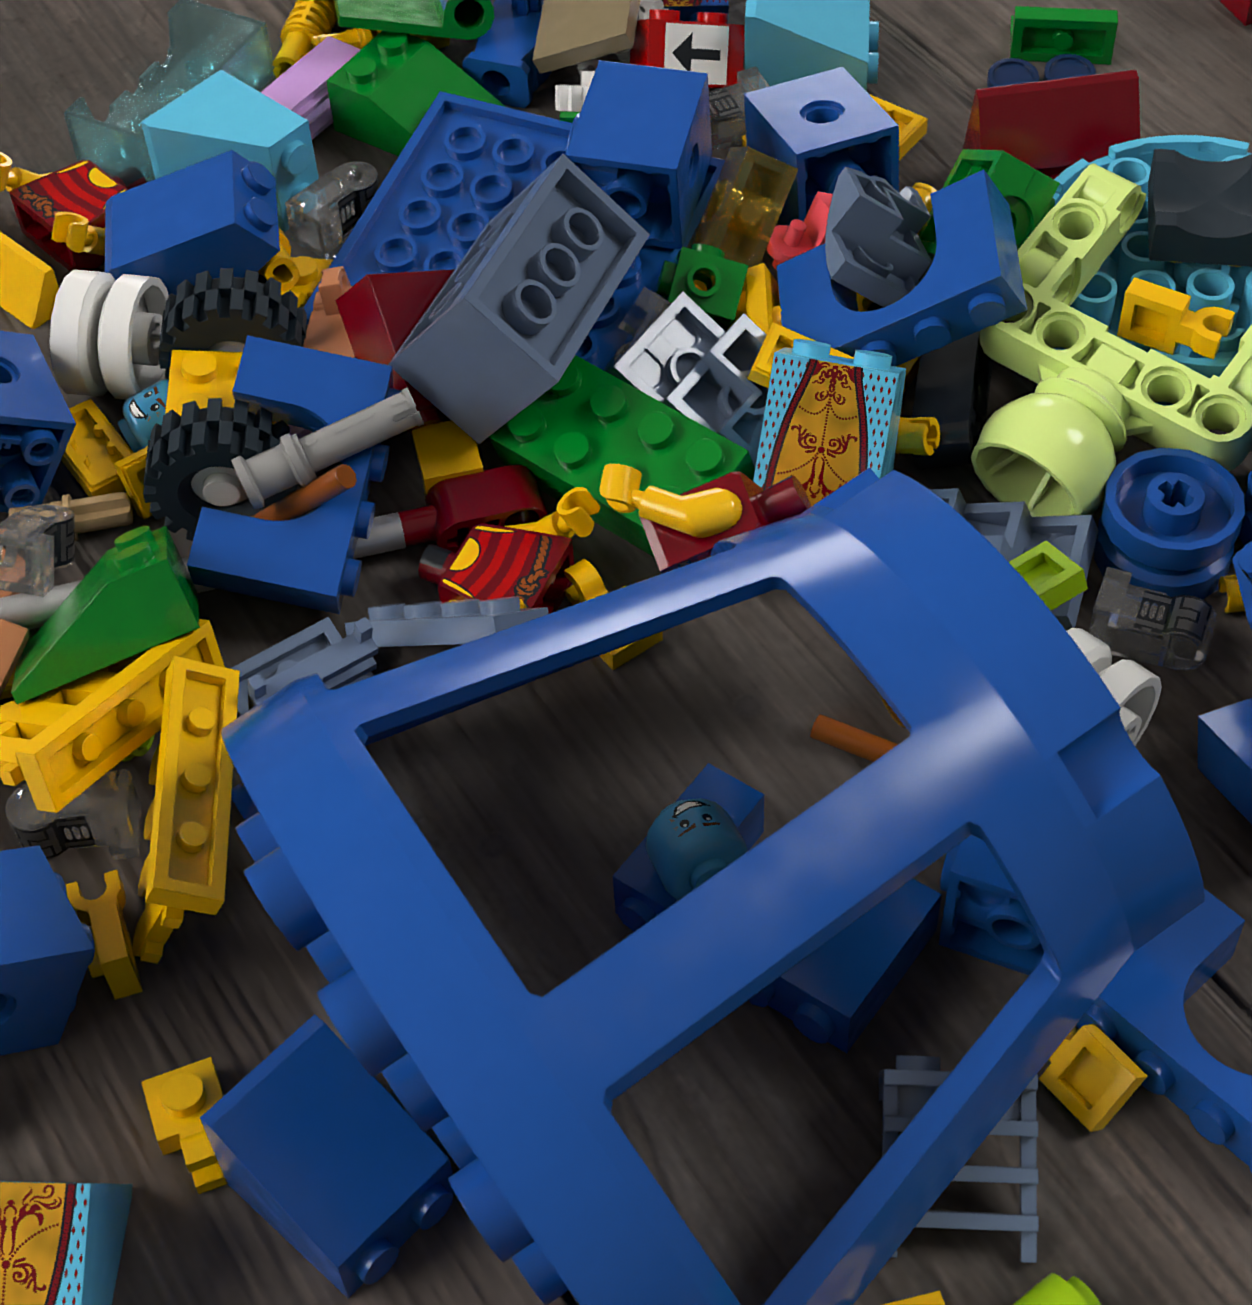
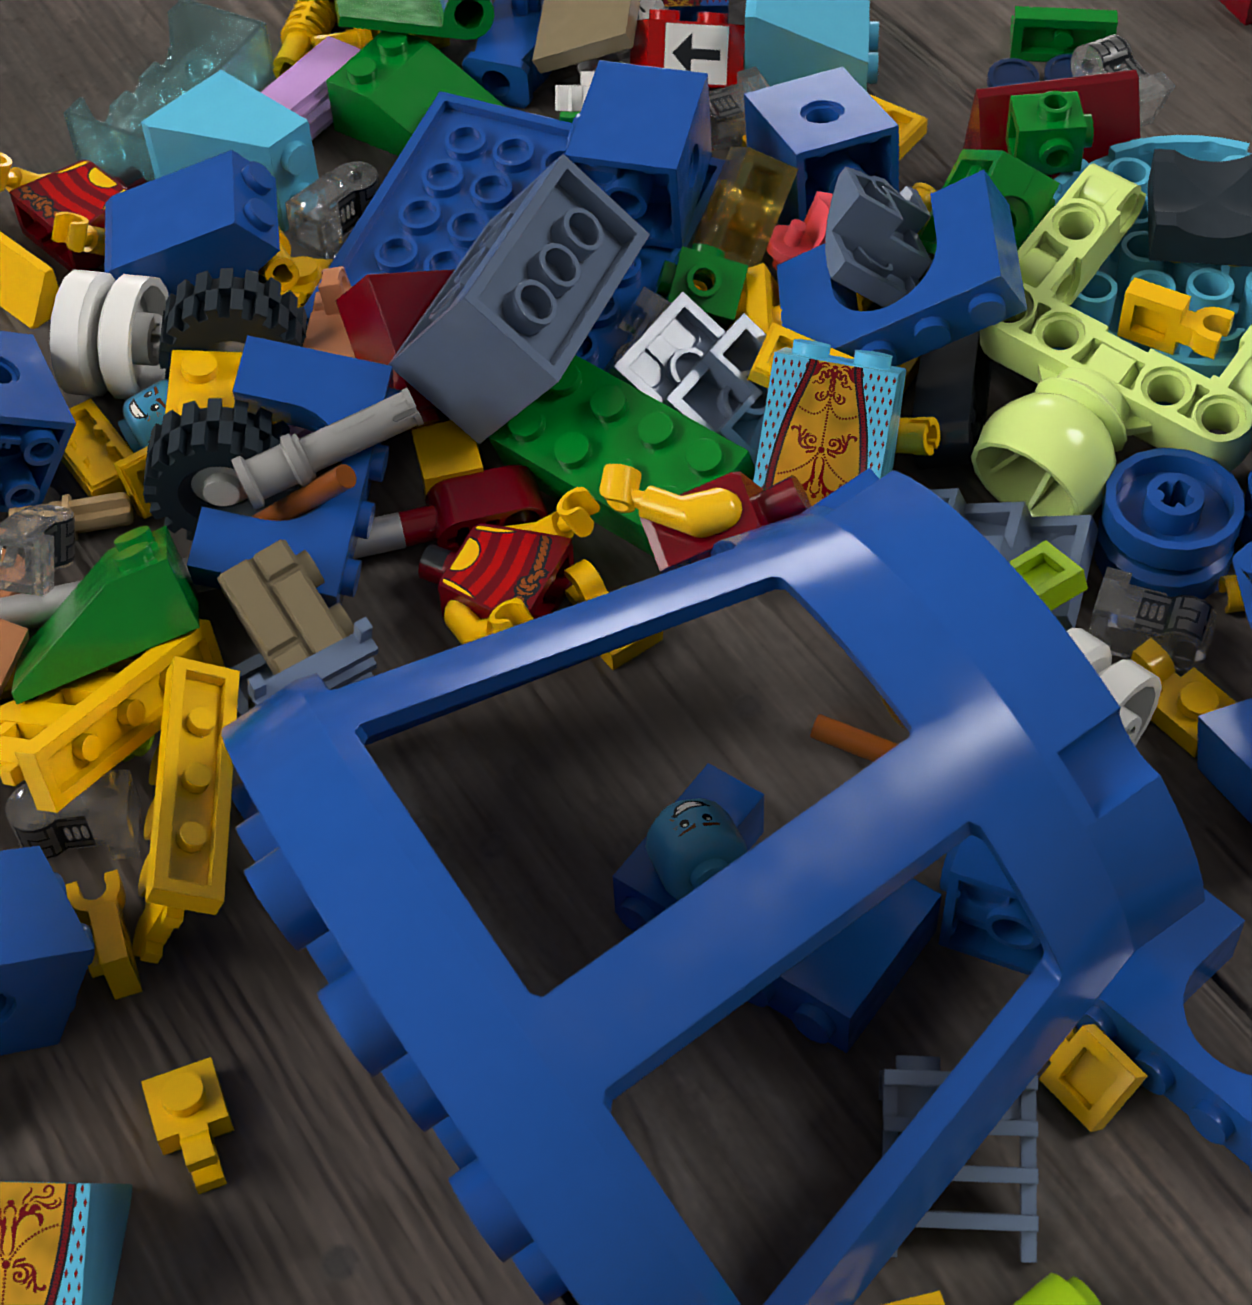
(282, 607): none -> dark tan brick
(329, 1157): blue slope -> none
(444, 622): sand blue plate -> none
(1049, 131): none -> green brick
(1116, 55): none -> clear leg
(1181, 697): none -> yellow plate

